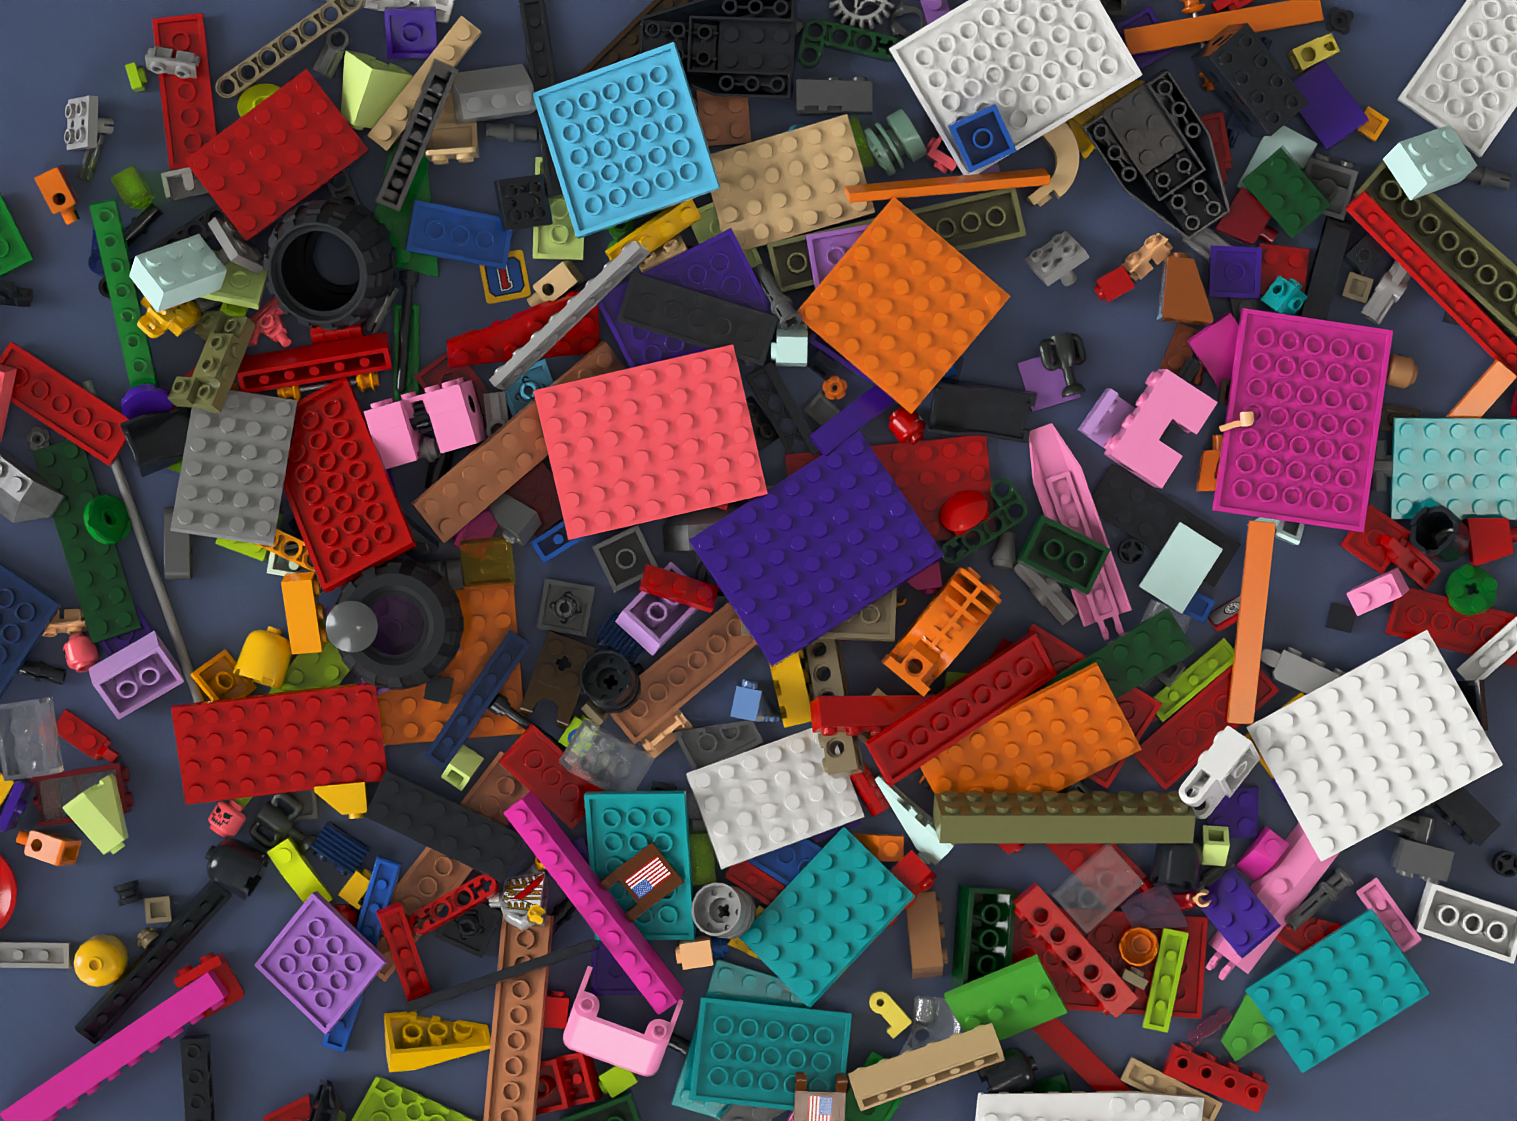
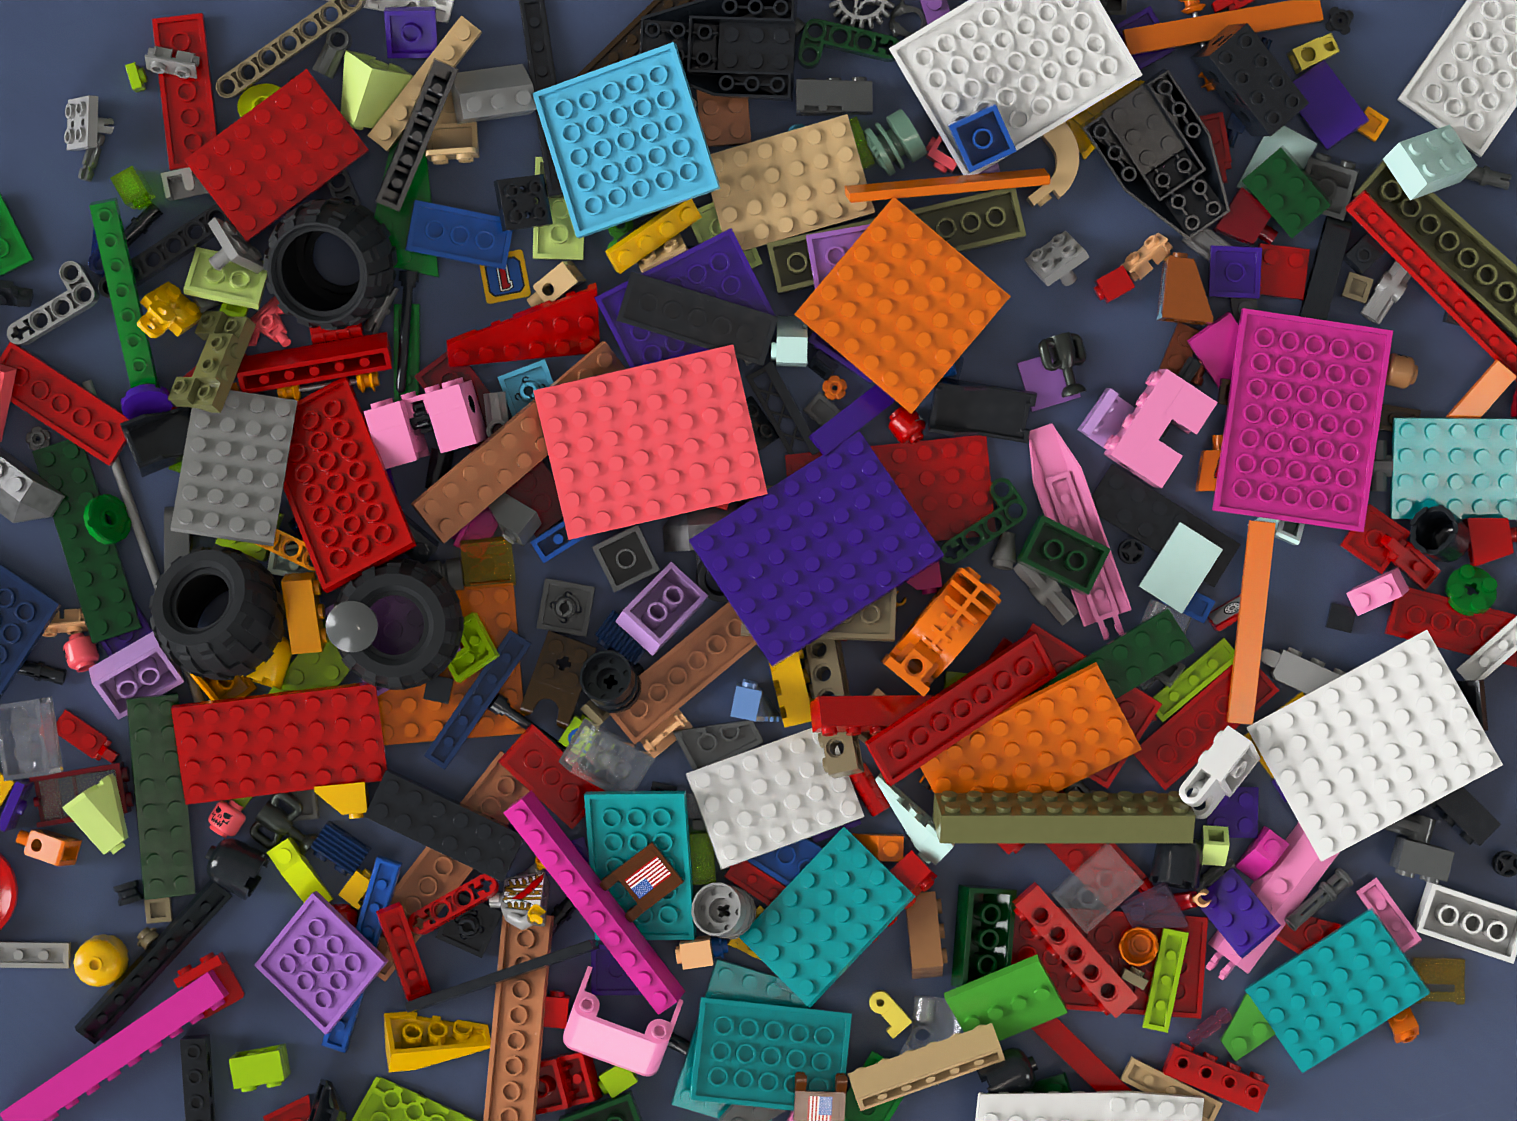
(51, 308): none -> light grey beam
(56, 182): orange torso -> none
(159, 798): none -> dark green plate
(178, 273): light aqua brick -> none
(242, 634): none -> black tyre
(259, 1067): none -> lime brick
(430, 449): light grey plate -> none
(462, 767): yellowish green brick -> none
(477, 649): none -> lime plate
(511, 132): dark grey pin -> none
(570, 315): light grey plate -> none
(678, 588): red plate -> none
(780, 304): dark grey pin -> none
(964, 511): red dish -> none
(1246, 419): light nougat hand -> none
(1284, 296): teal brick -> none
(1404, 1026): none -> orange bracket
(1442, 971): none -> clear yellow plate

